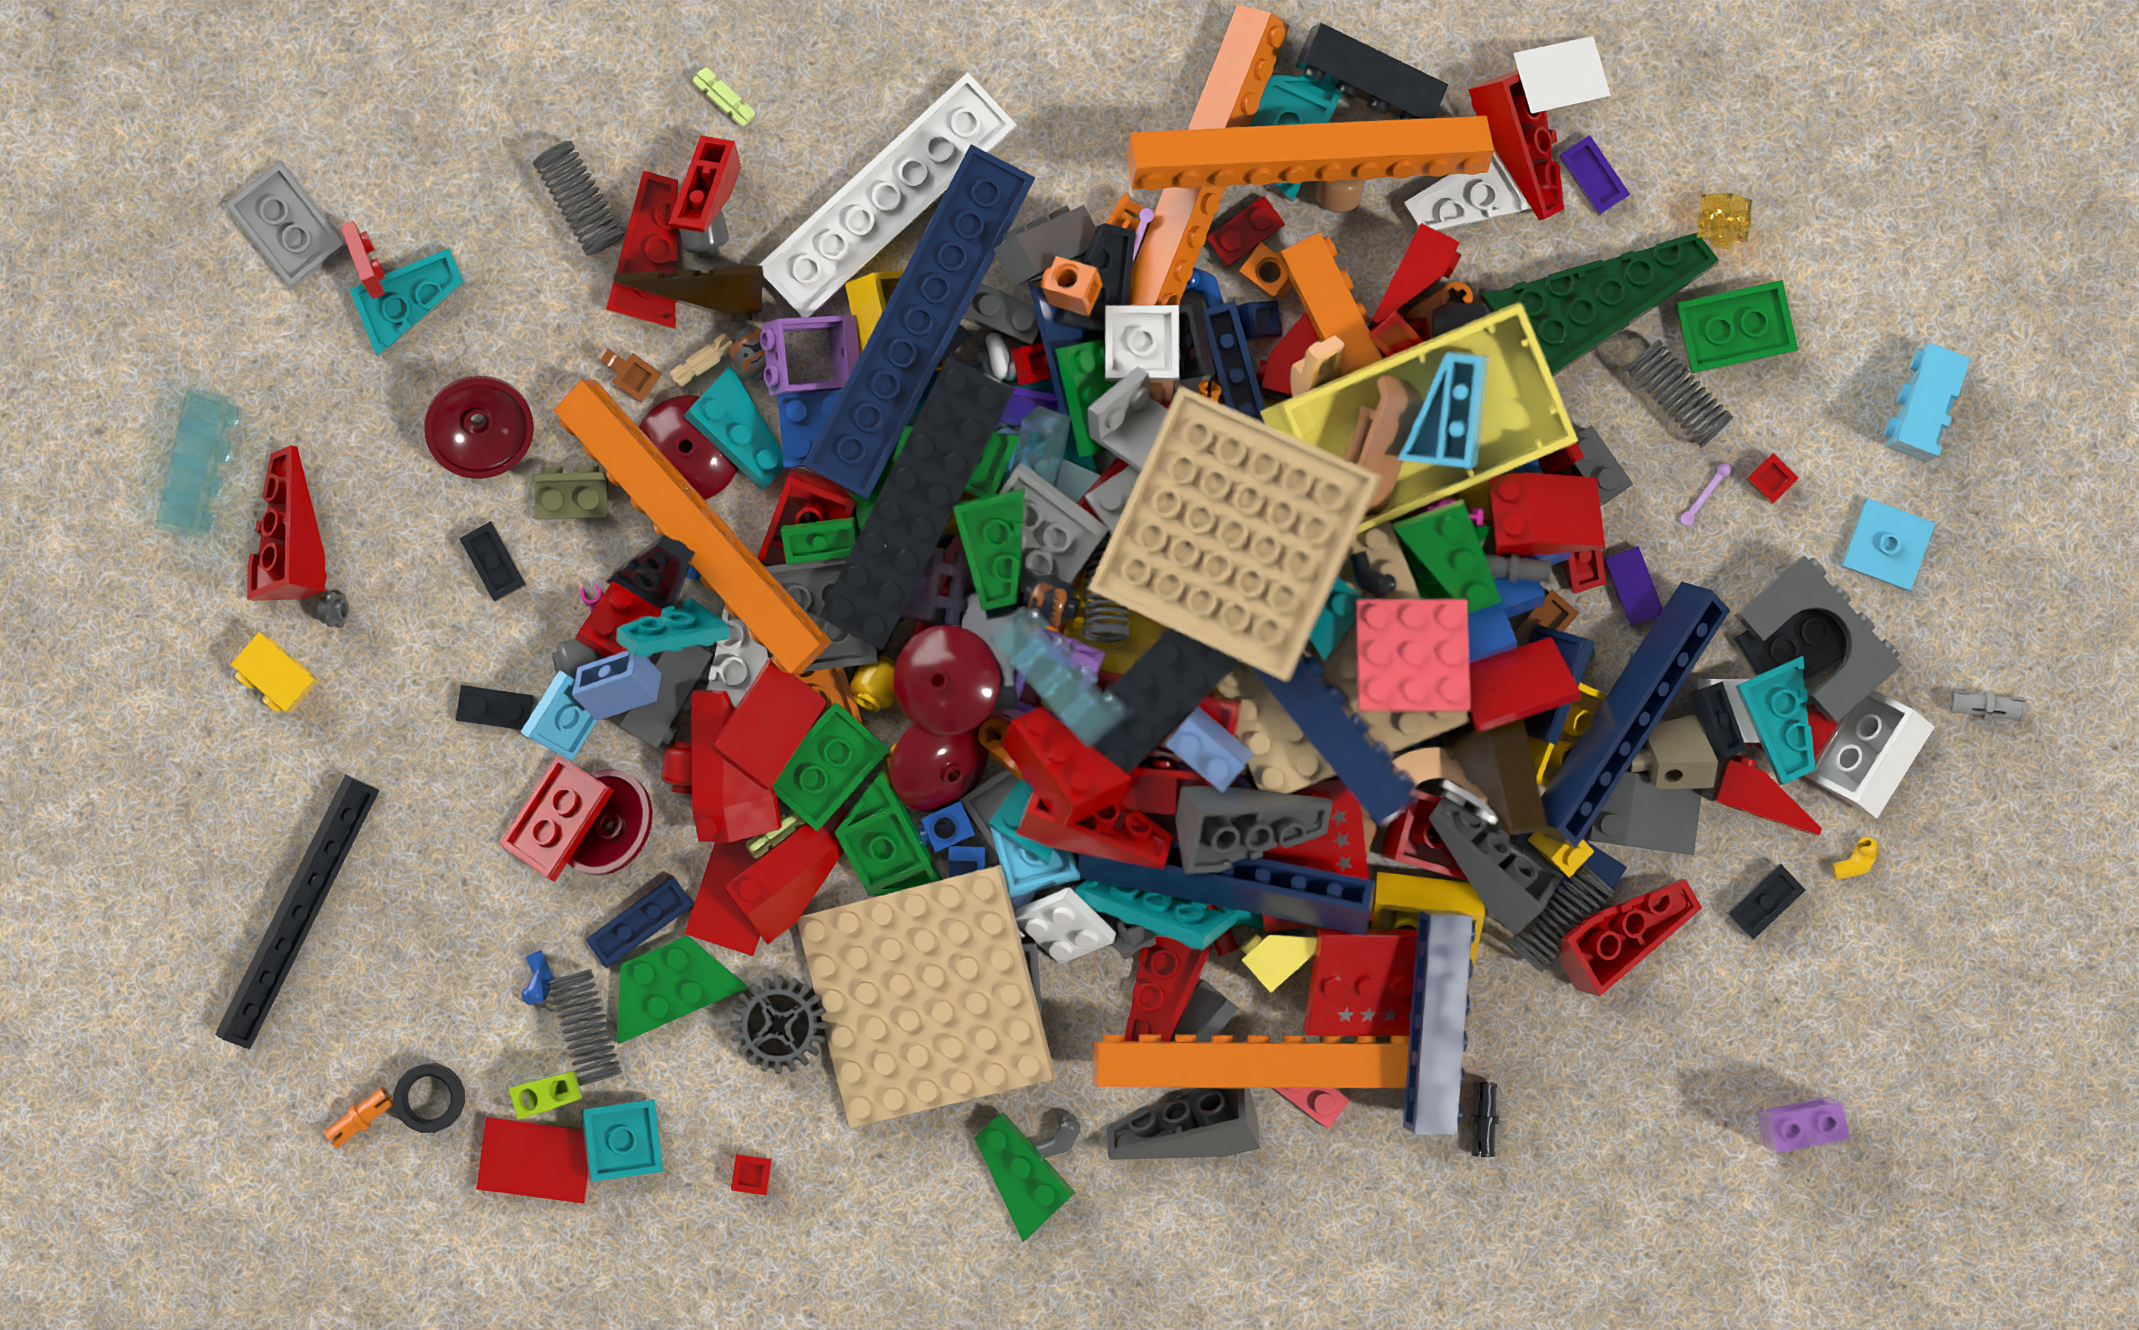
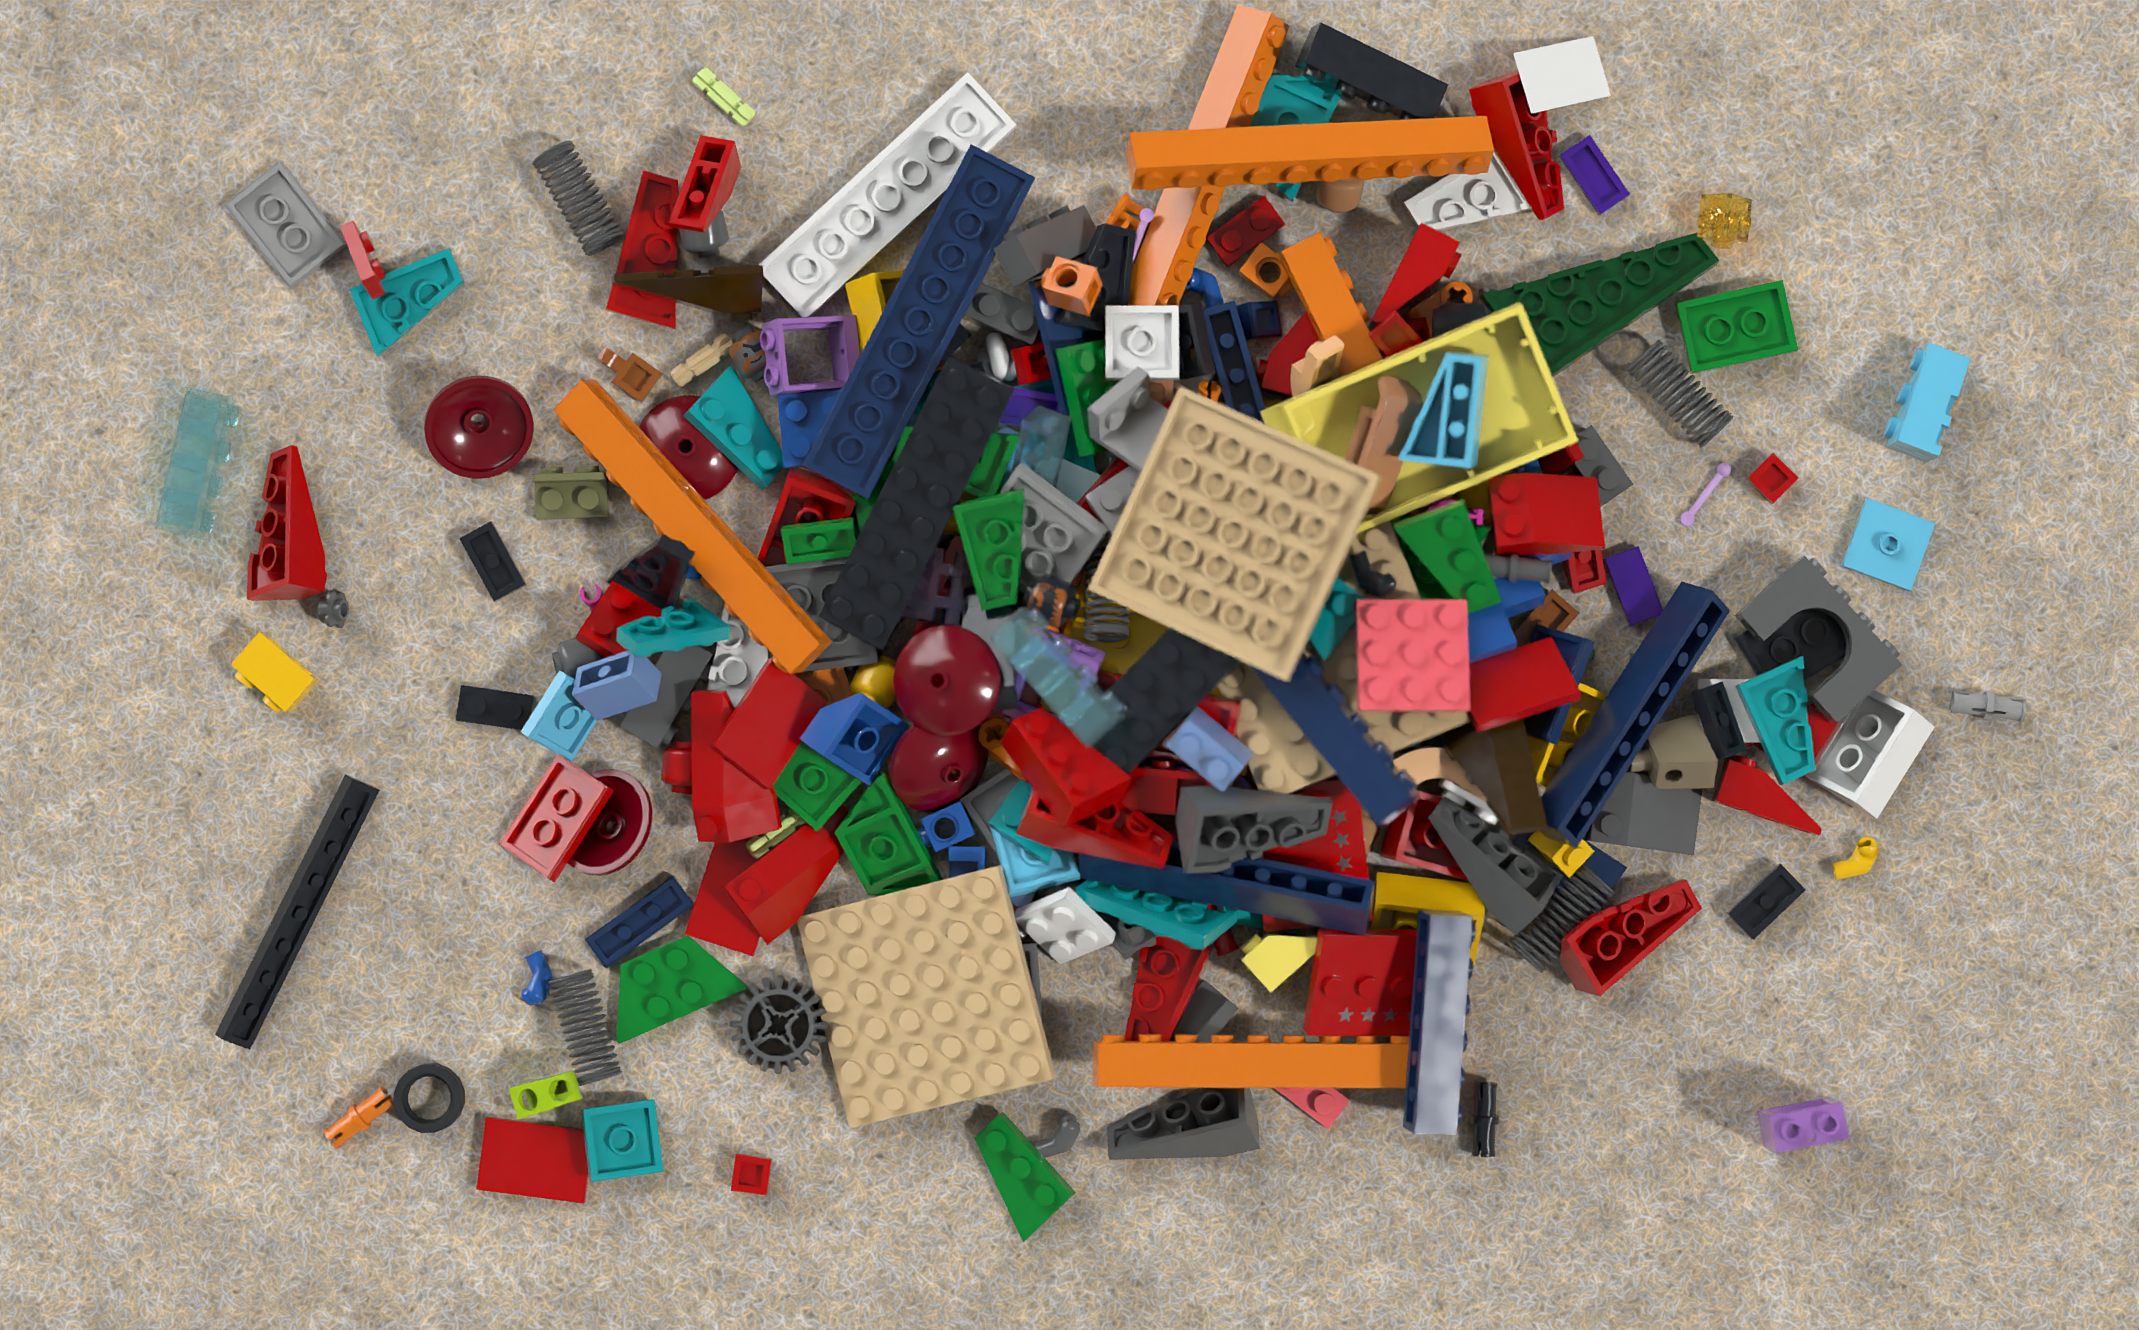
(855, 735): none -> blue slope

